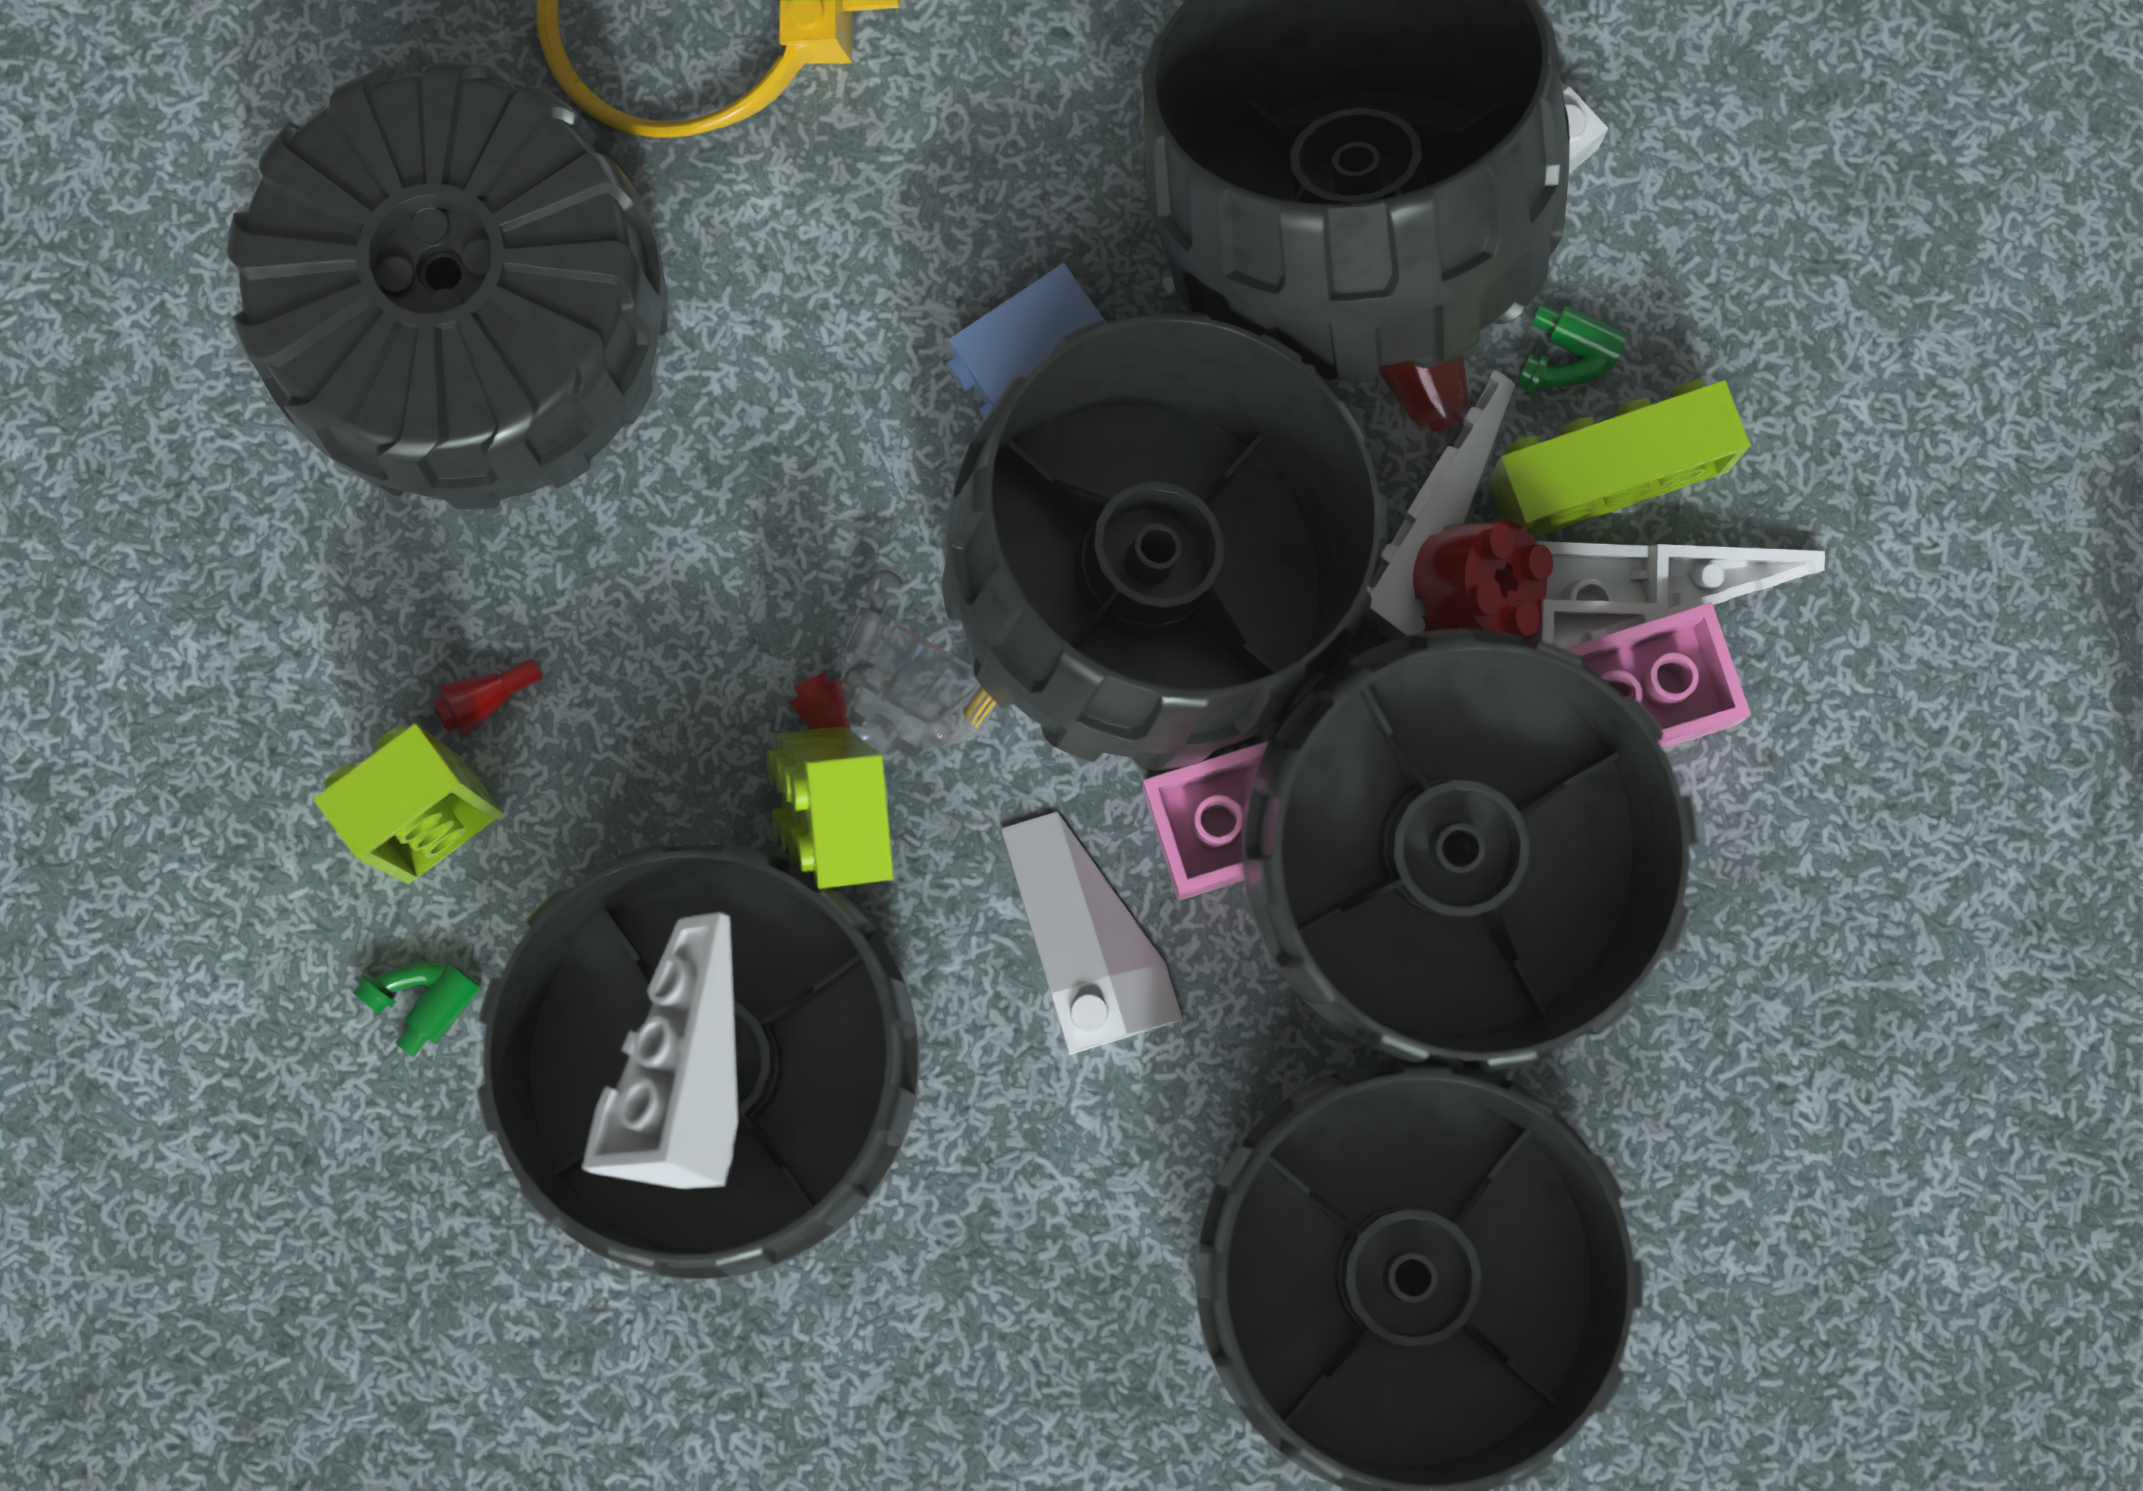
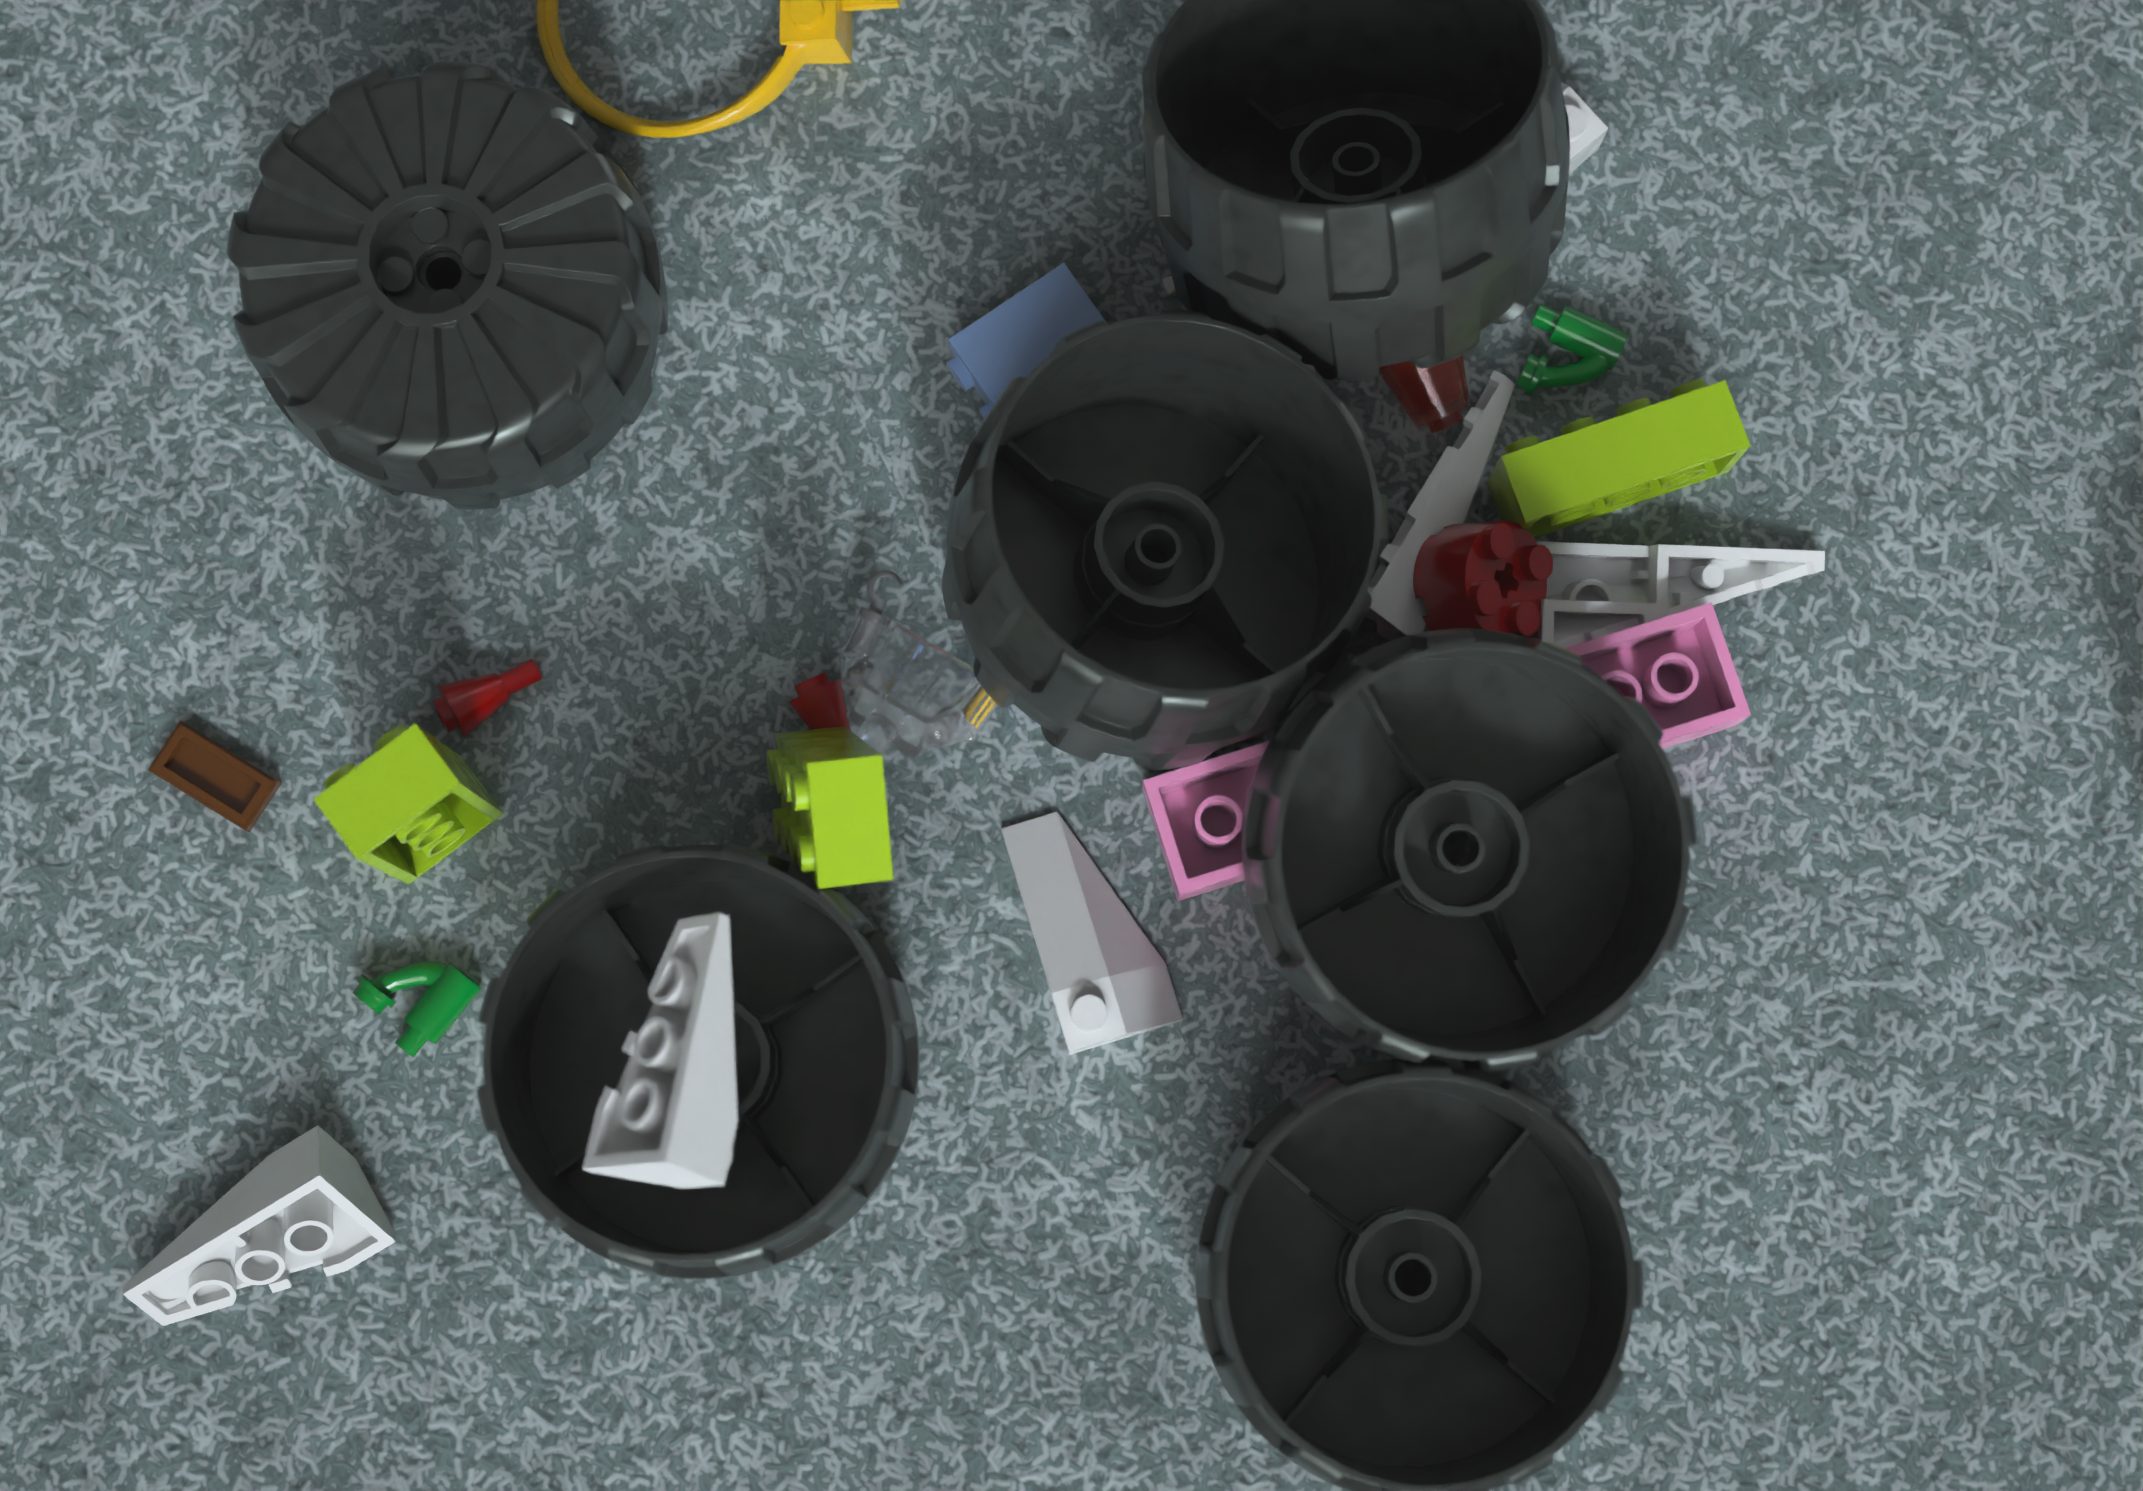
(214, 776): none -> reddish brown tile
(284, 1216): none -> white wedge

